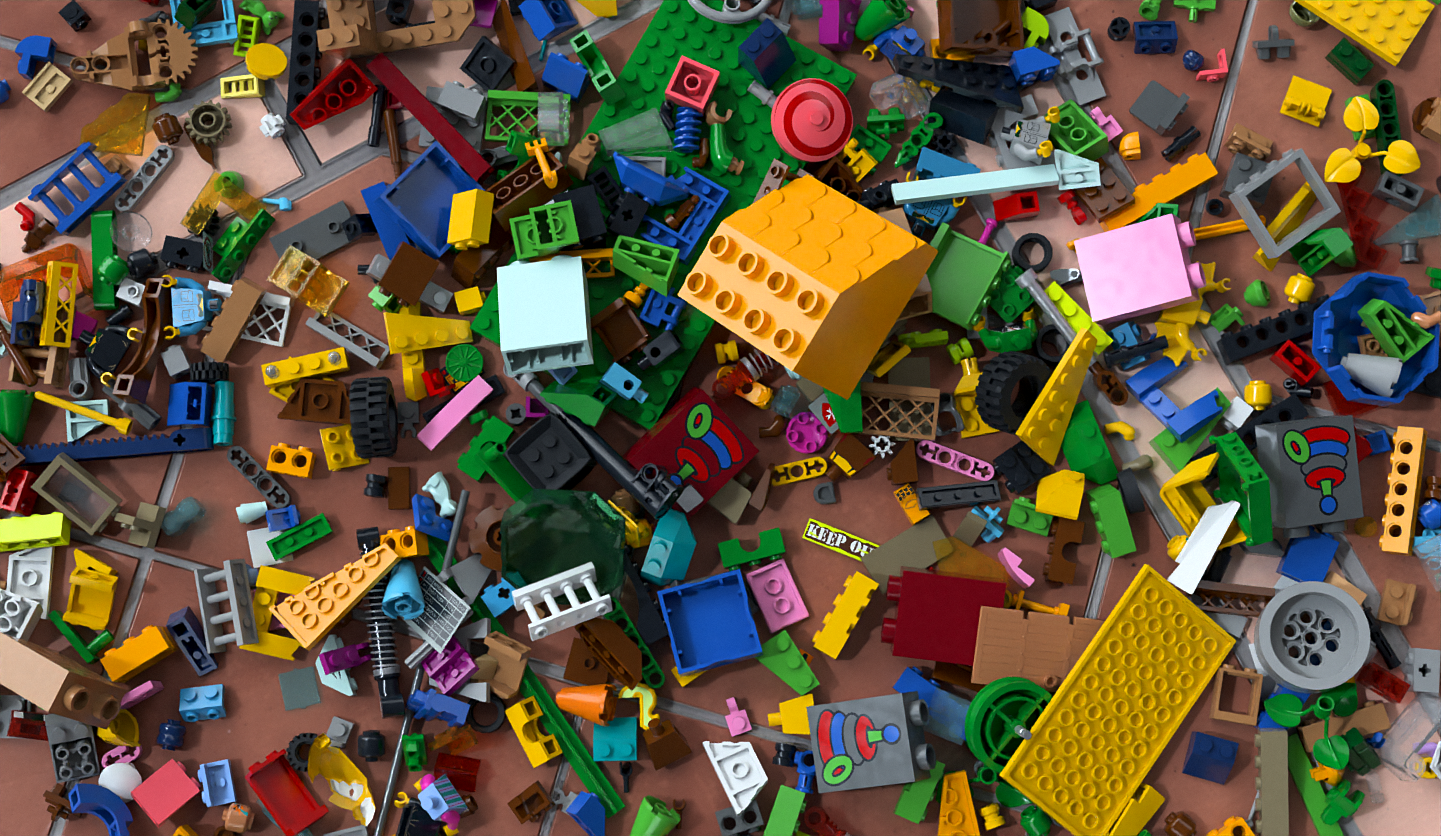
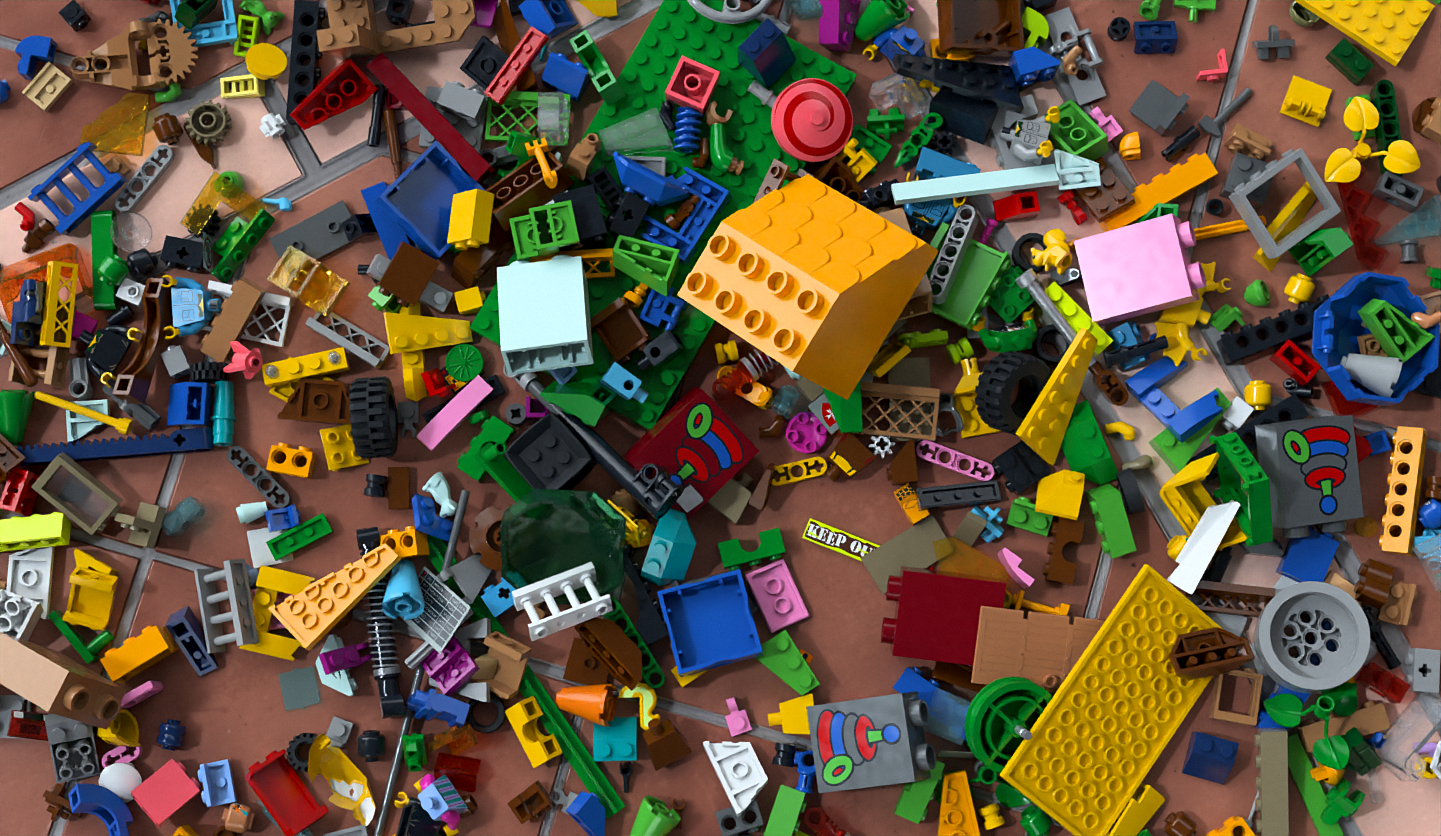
(202, 703): dark azure bracket -> none
(244, 360): none -> coral brick
(516, 65): none -> tile
(824, 493): dark grey tile -> none
(845, 615): yellow wedge -> none
(952, 244): none -> light grey beam
(956, 754): none -> white sticker
(1055, 254): none -> yellow animal
(1069, 60): none -> medium nougat arm
(1192, 60): dark blue piece -> none
(1208, 653): none -> reddish brown wedge
(1210, 126): none -> dark grey piece
(1347, 258): bright green cone -> none
(1373, 583): none -> reddish brown brick

